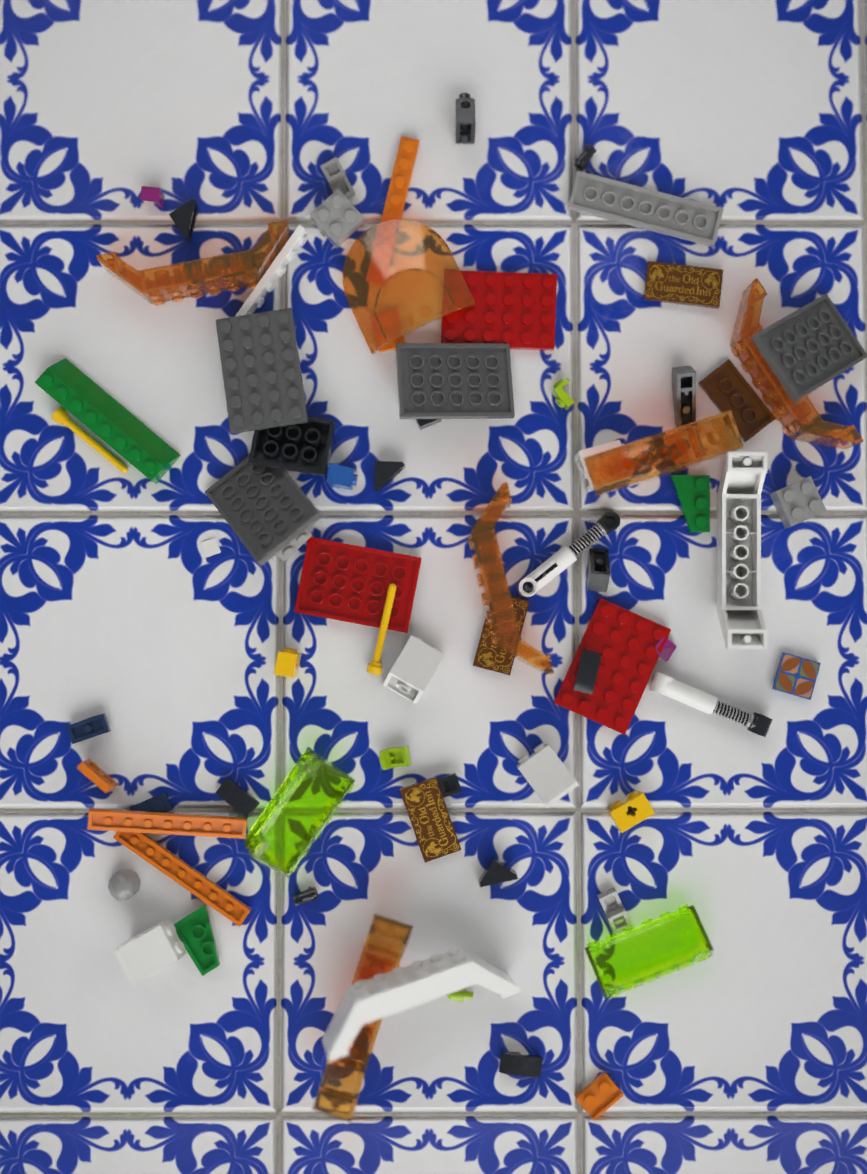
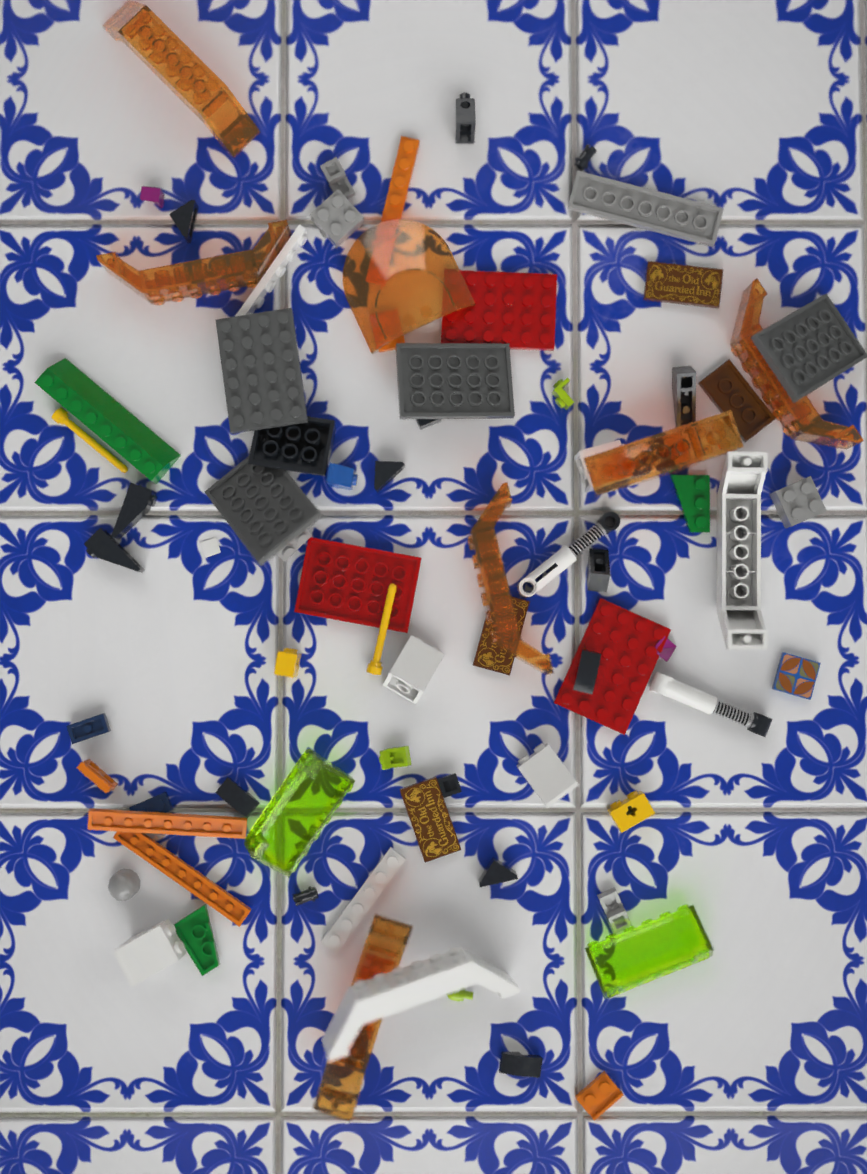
(108, 549): none -> black slope
(135, 506): none -> black slope
(183, 74): none -> clear orange slope
(363, 900): none -> white plate

